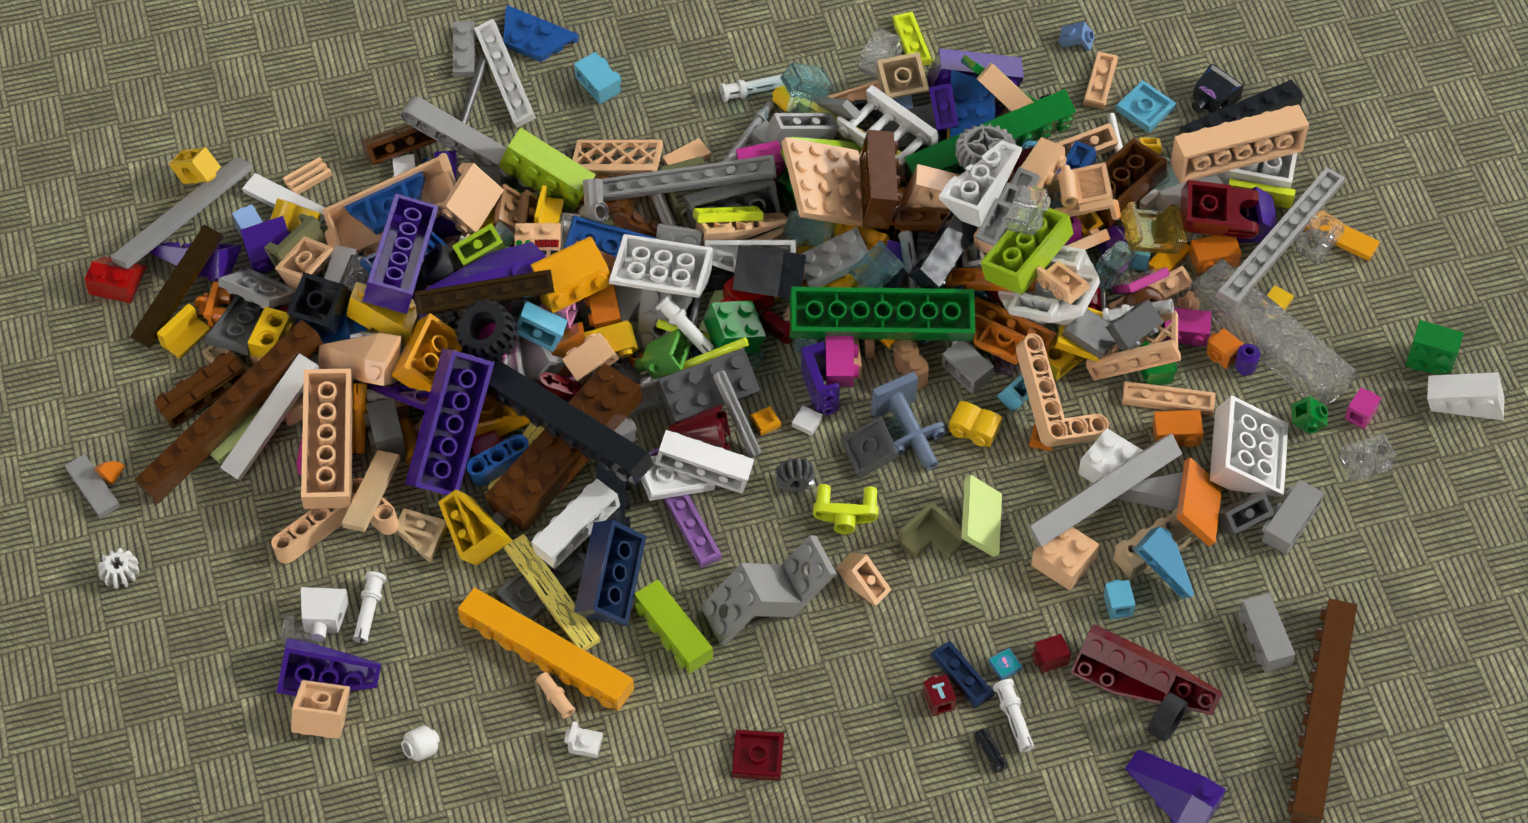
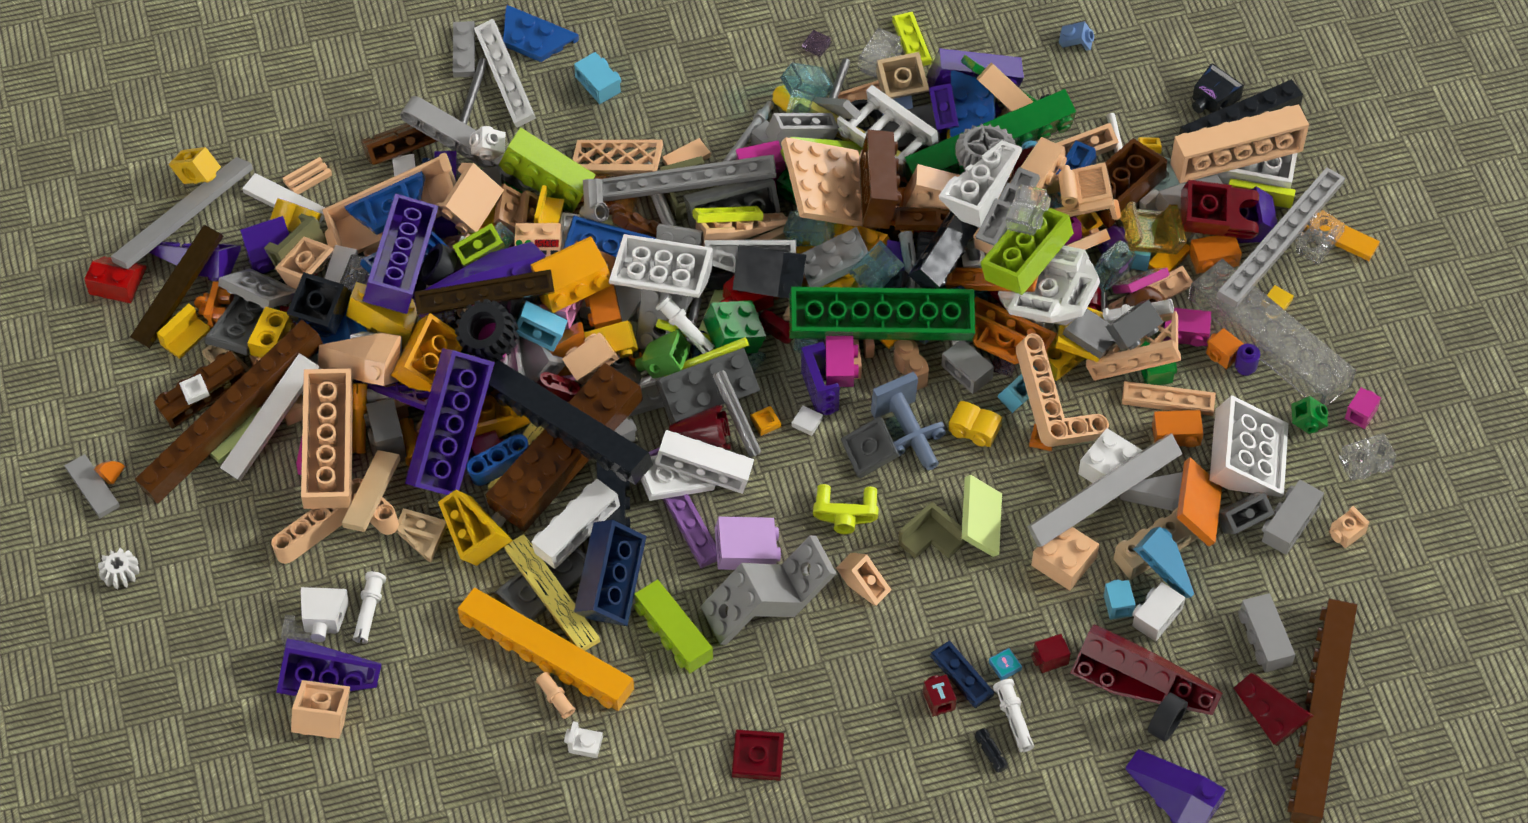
(194, 389): none -> white tile
(246, 217): light blue brick -> none
(420, 743): white head -> none
(487, 143): none -> white brick
(742, 88): white pin -> none
(746, 541): none -> lavender brick
(795, 475): dark grey gear -> none
(817, 43): none -> clear purple tile
(840, 78): none -> flat silver bar
(1062, 282): light nougat bracket -> none
(1100, 80): light nougat tile -> none
(1145, 106): medium azure tile -> none
(1158, 611): none -> white brick
(1193, 302): light nougat plate -> none
(1271, 709): none -> dark red wing
(1349, 527): none -> light nougat brick
(1434, 348): green brick -> none
(1467, 395): white wedge -> none

